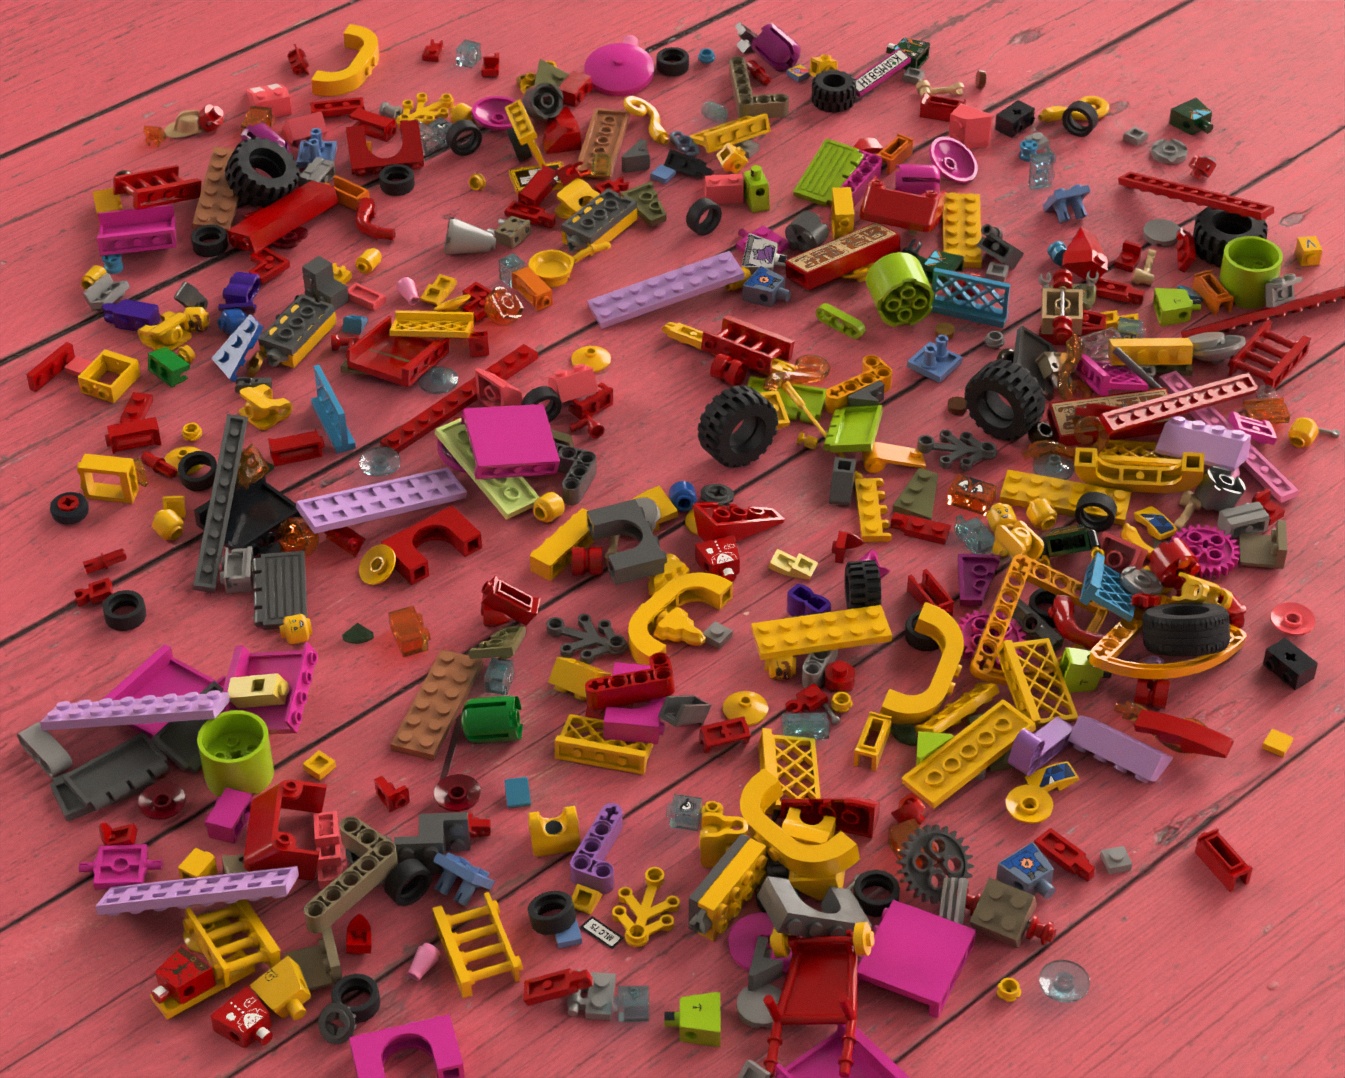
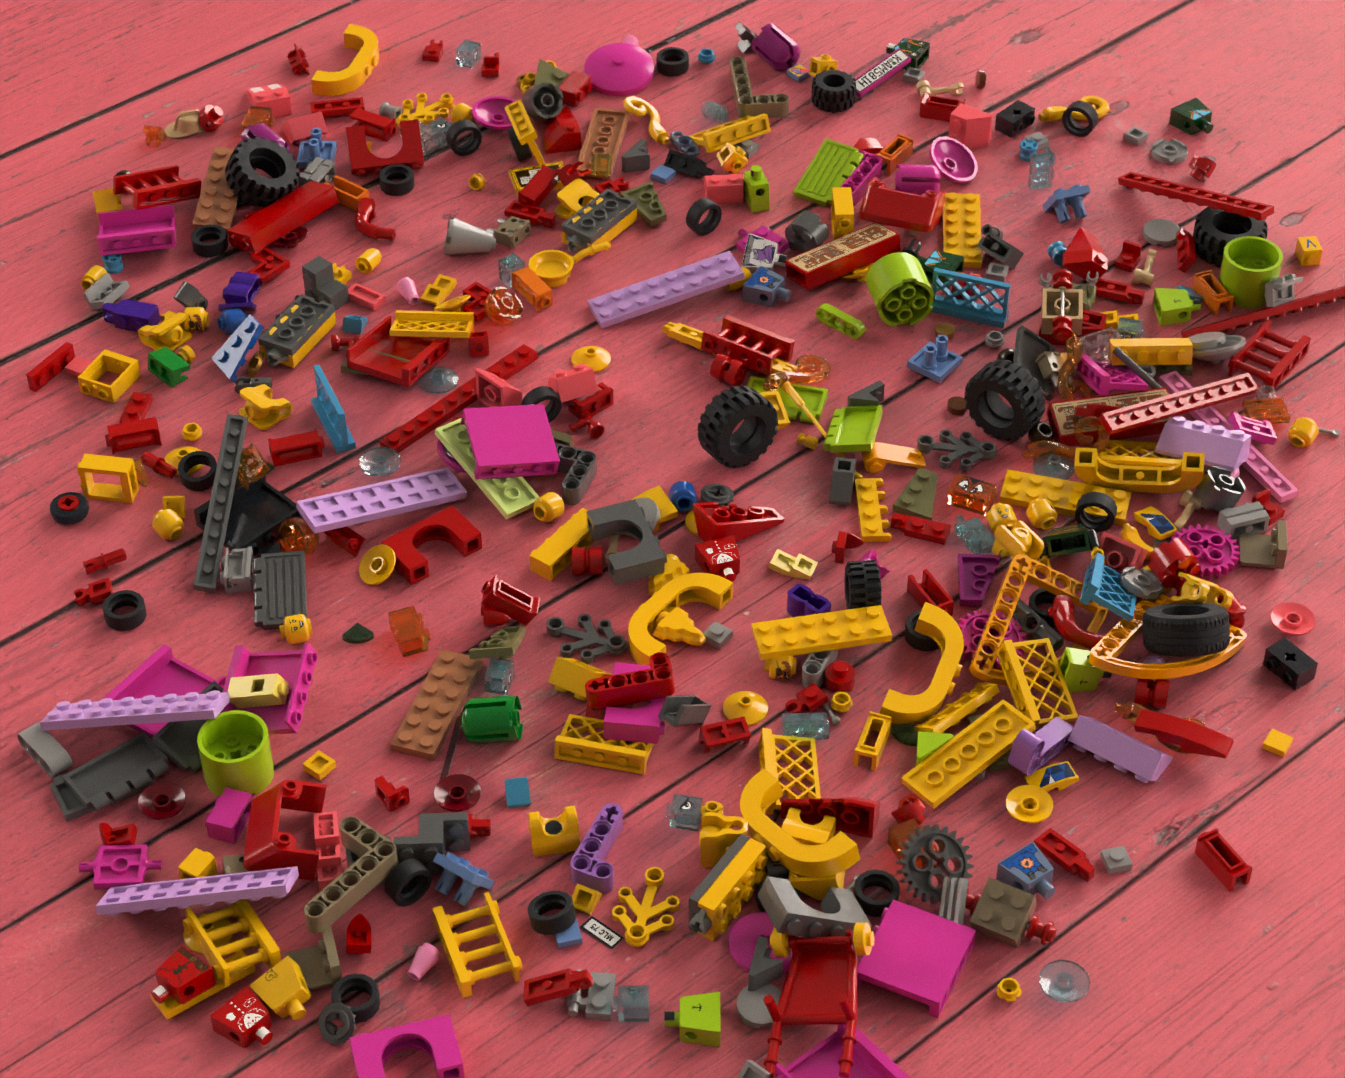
(758, 72): red axle -> none
(872, 371): light orange beam -> none
(1146, 600): red plate -> none

